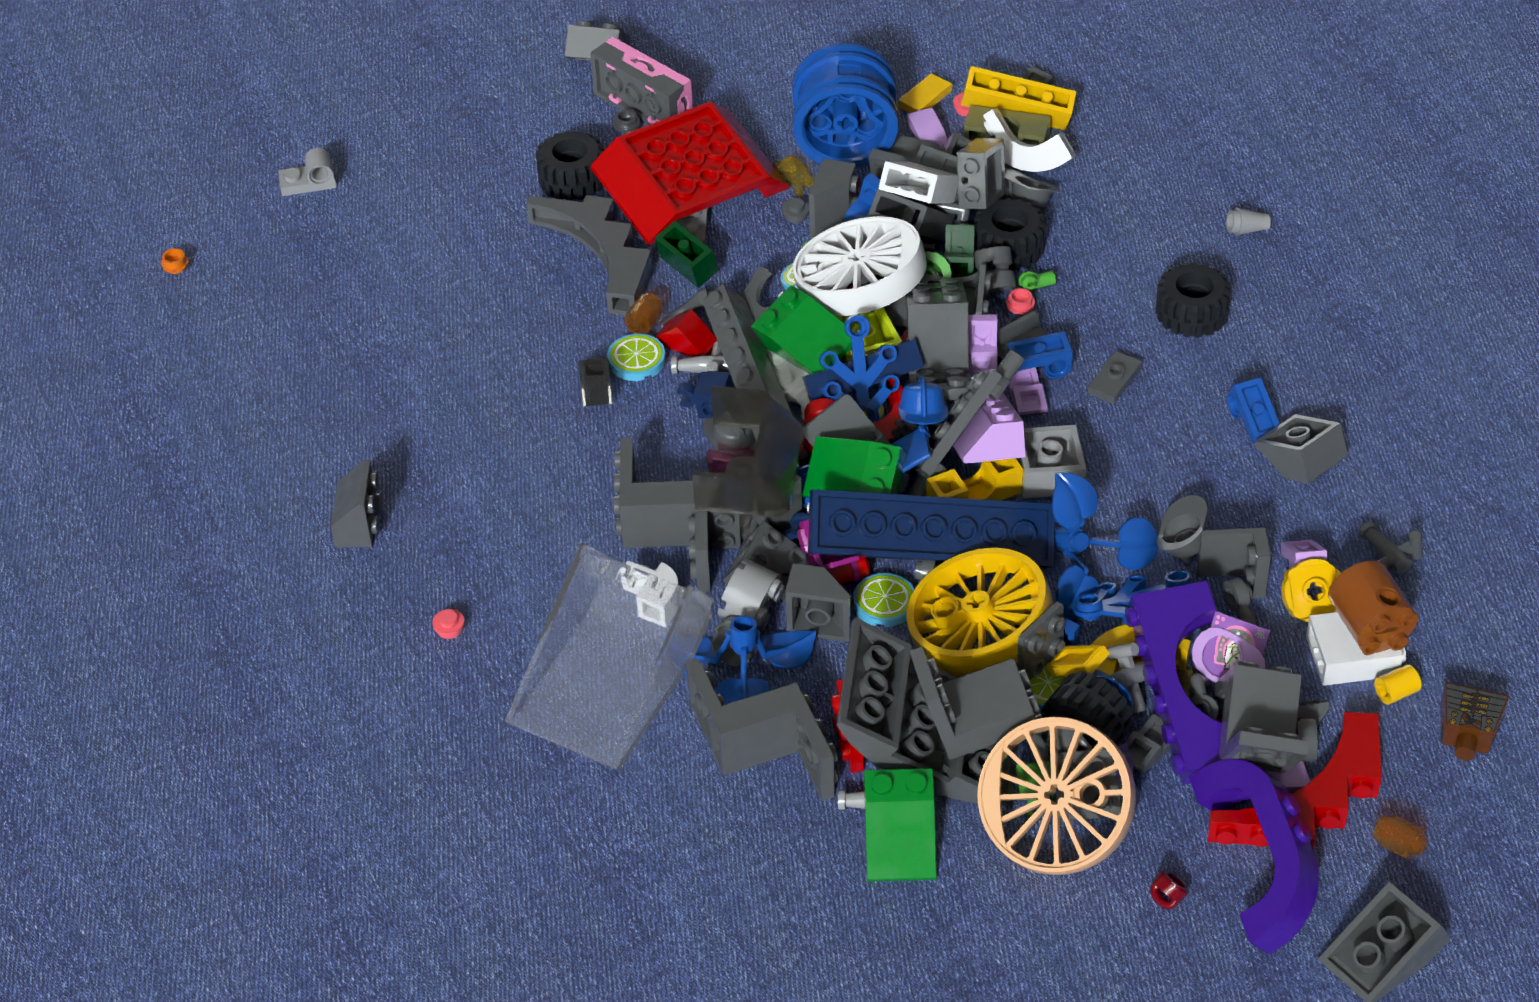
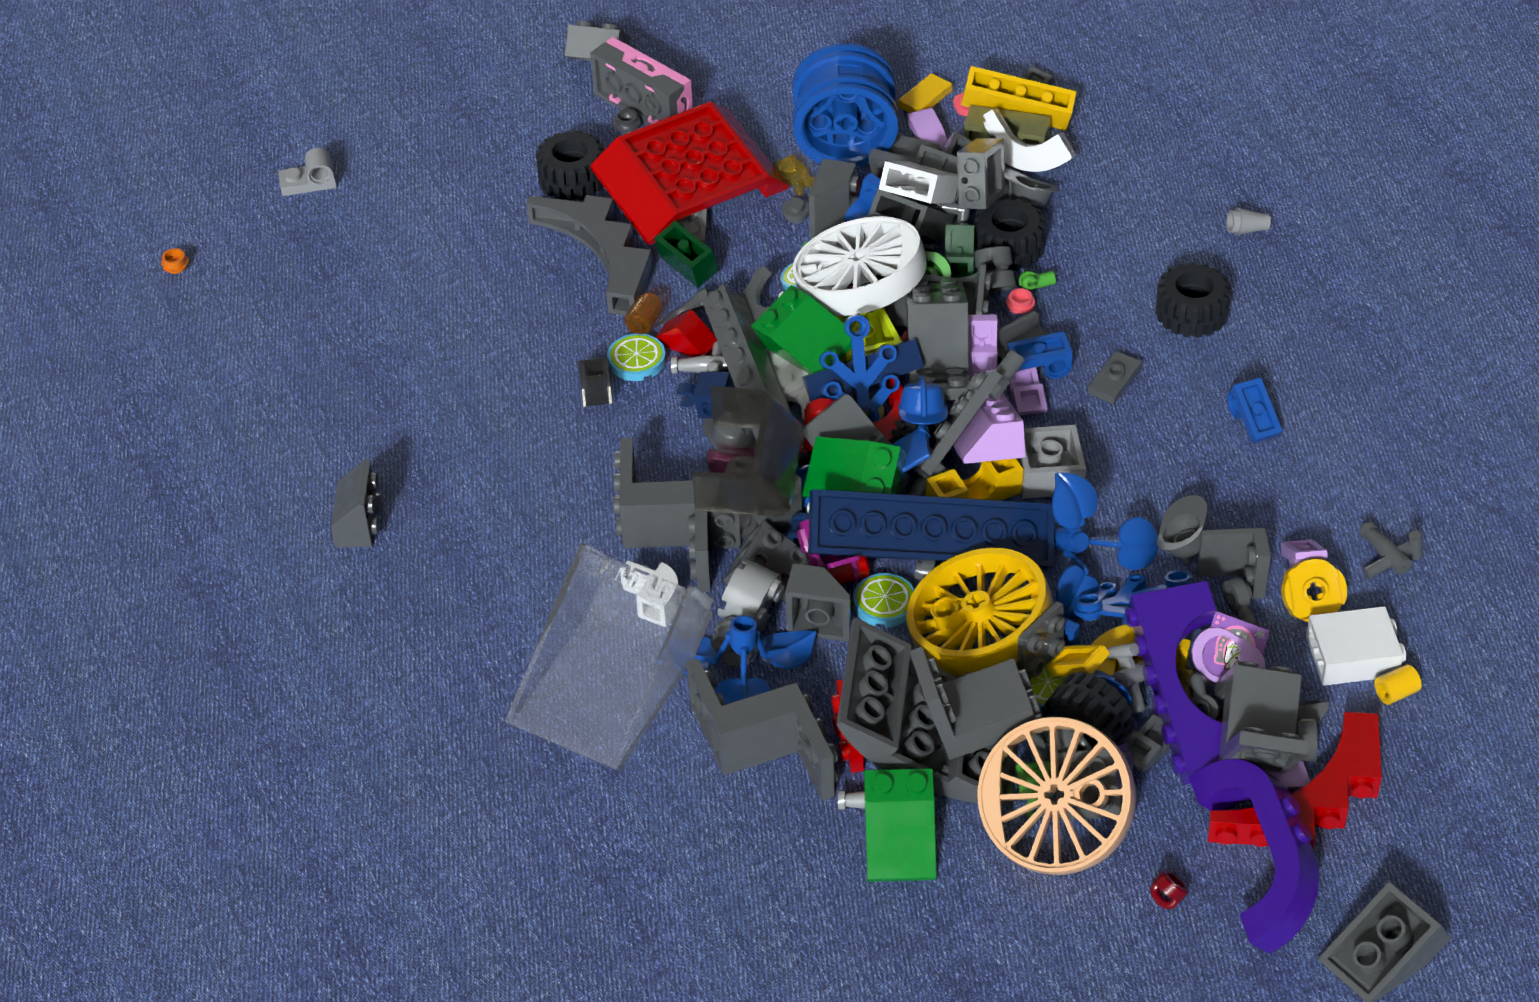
(448, 623): coral plate -> none
(1303, 447): dark grey slope -> none
(1373, 607): dark orange cylinder -> none
(1400, 836): clear orange brick -> none
(1470, 719): torso -> none

